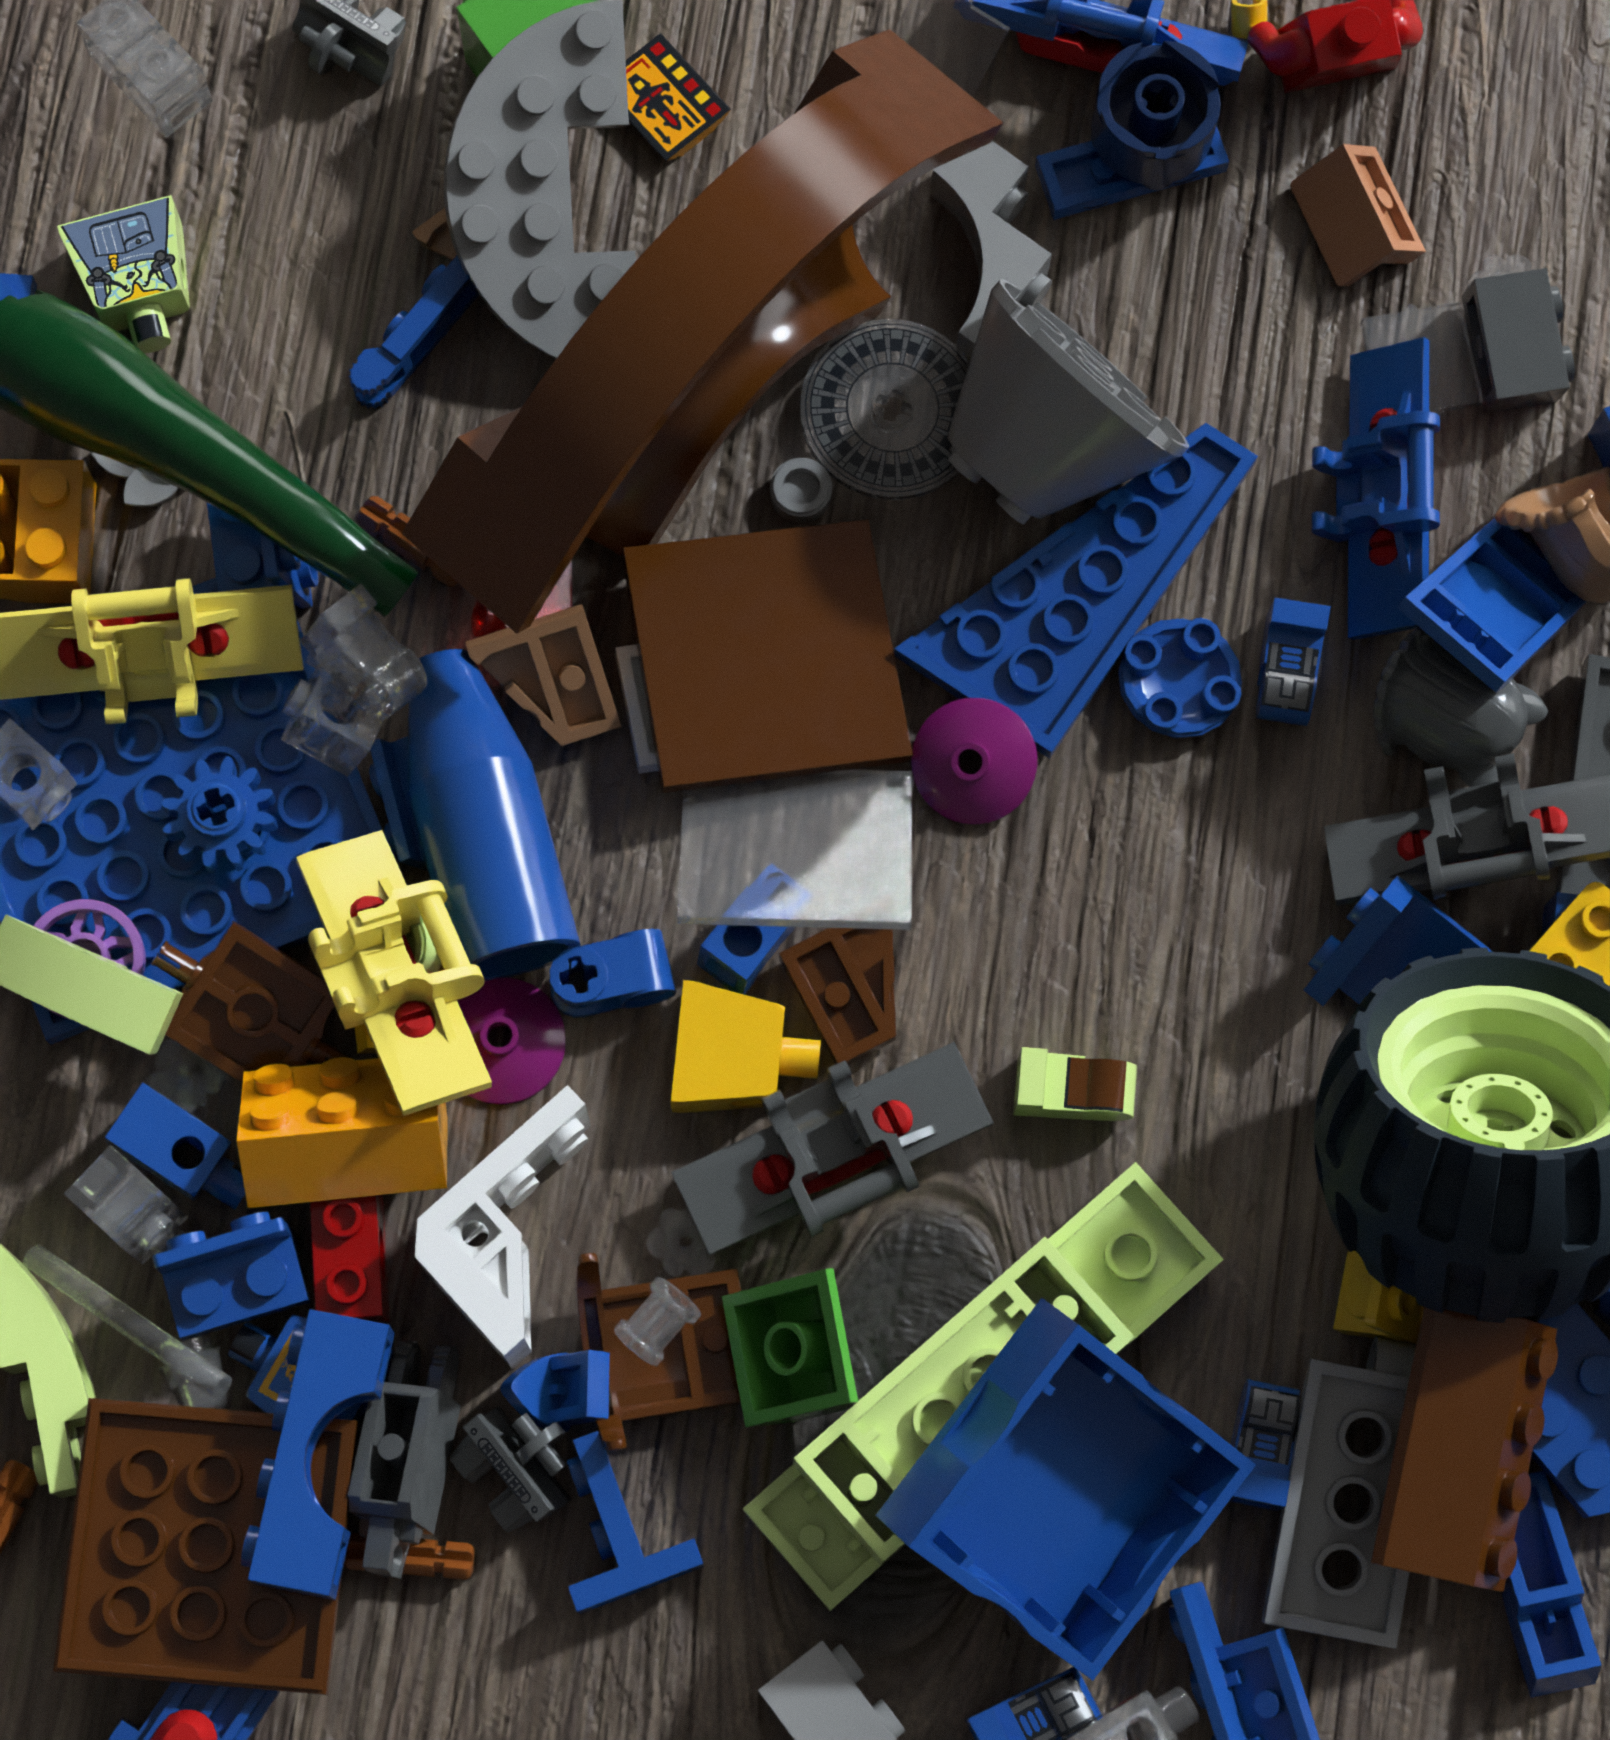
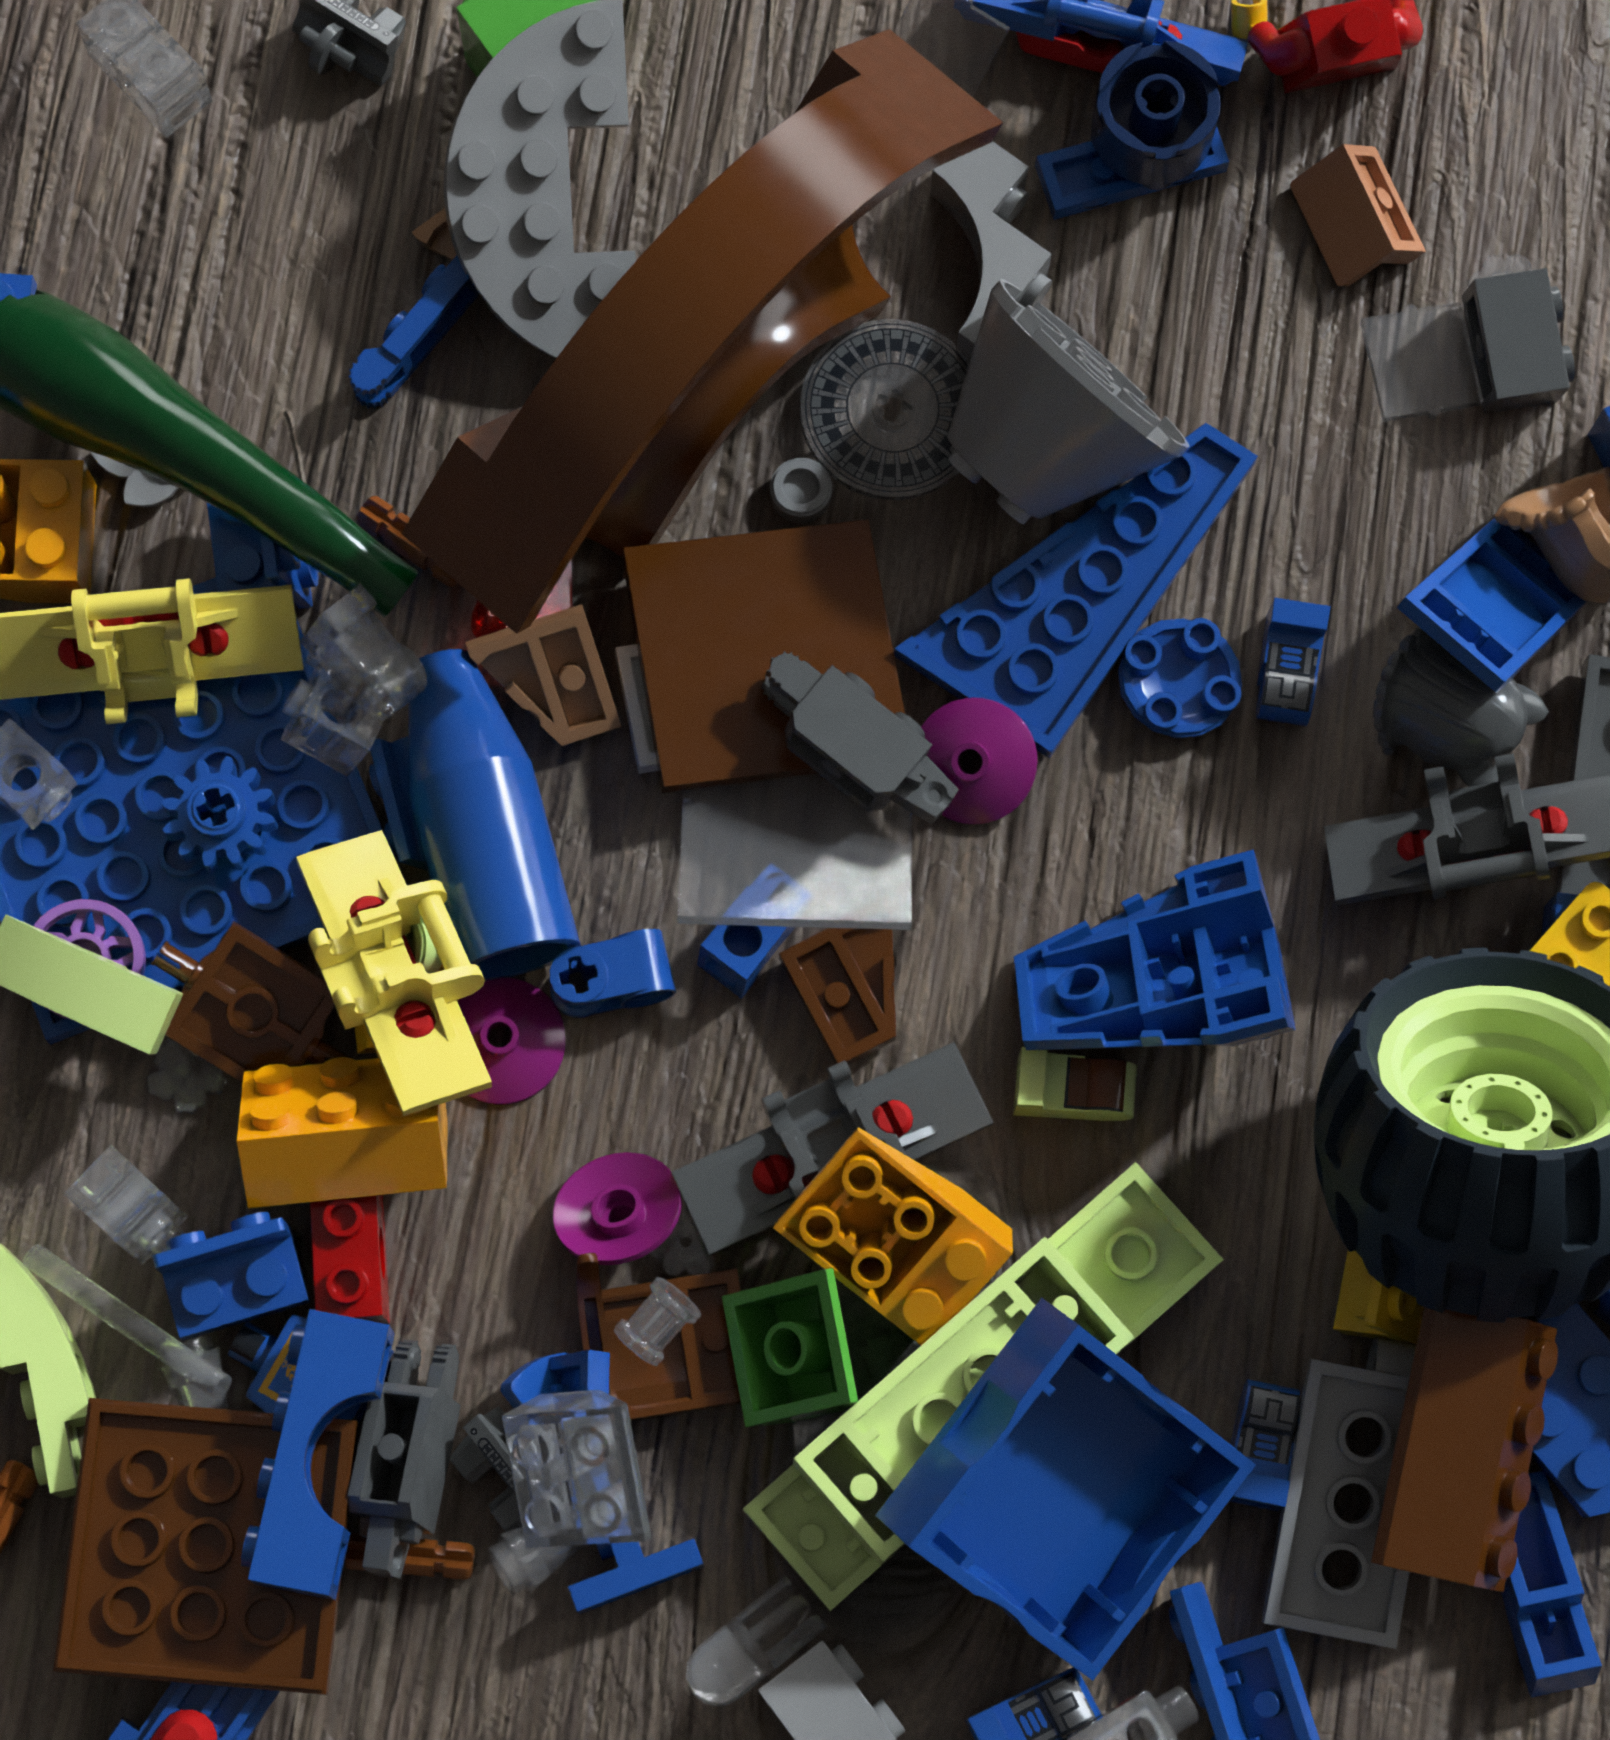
(133, 268): torso -> none
(153, 1130): blue torso -> none
(494, 1279): white bracket -> none
(526, 1567): none -> clear cone
(576, 1470): none -> clear slope
(616, 1189): none -> magenta dish
(670, 99): piece -> none
(733, 1050): yellow torso -> none
(736, 1658): none -> clear arm
(856, 739): none -> dark grey hinge
(897, 1234): none -> light orange slope
(1165, 971): none -> blue wedge
(1383, 485): blue piece -> none
(1386, 937): blue bracket -> none

